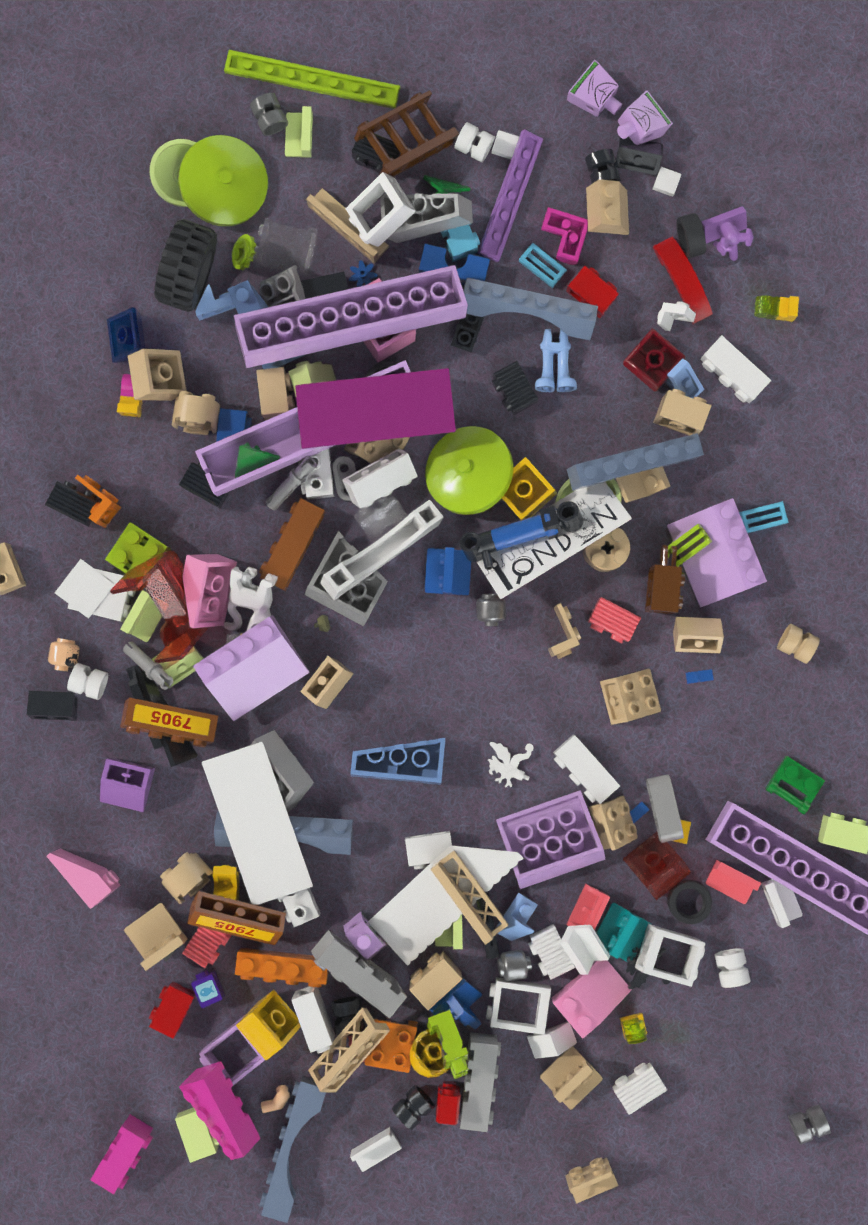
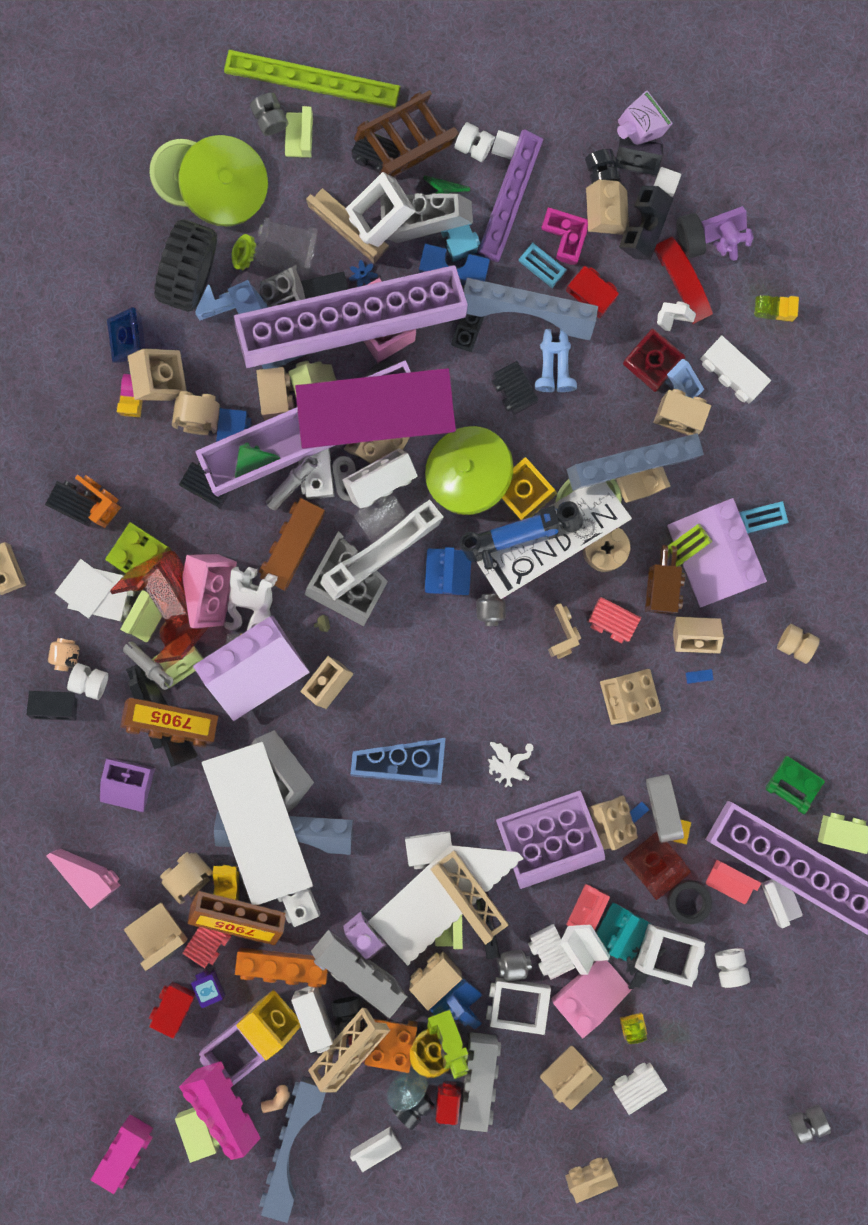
(406, 1090): none -> clear light blue dish
(517, 917): light blue slope -> none
(554, 1042): white slope -> none
(585, 770): white brick -> none
(595, 91): lavender torso -> none
(654, 208): none -> black arch

